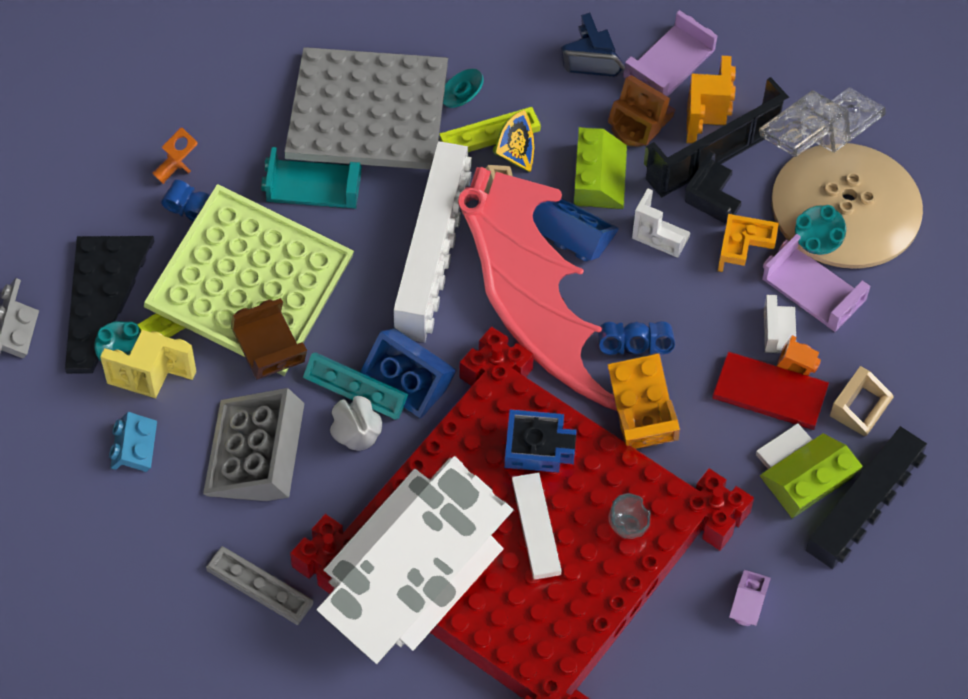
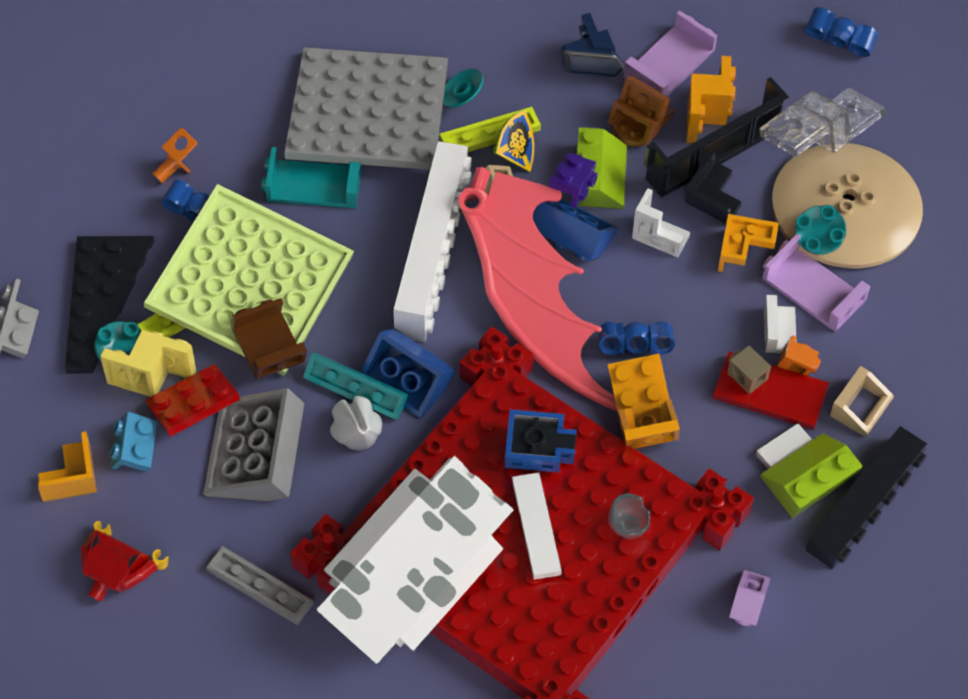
(77, 476): none -> light orange panel
(115, 563): none -> red torso
(192, 400): none -> red plate
(574, 177): none -> dark purple bracket
(748, 369): none -> dark tan brick
(841, 32): none -> blue piece

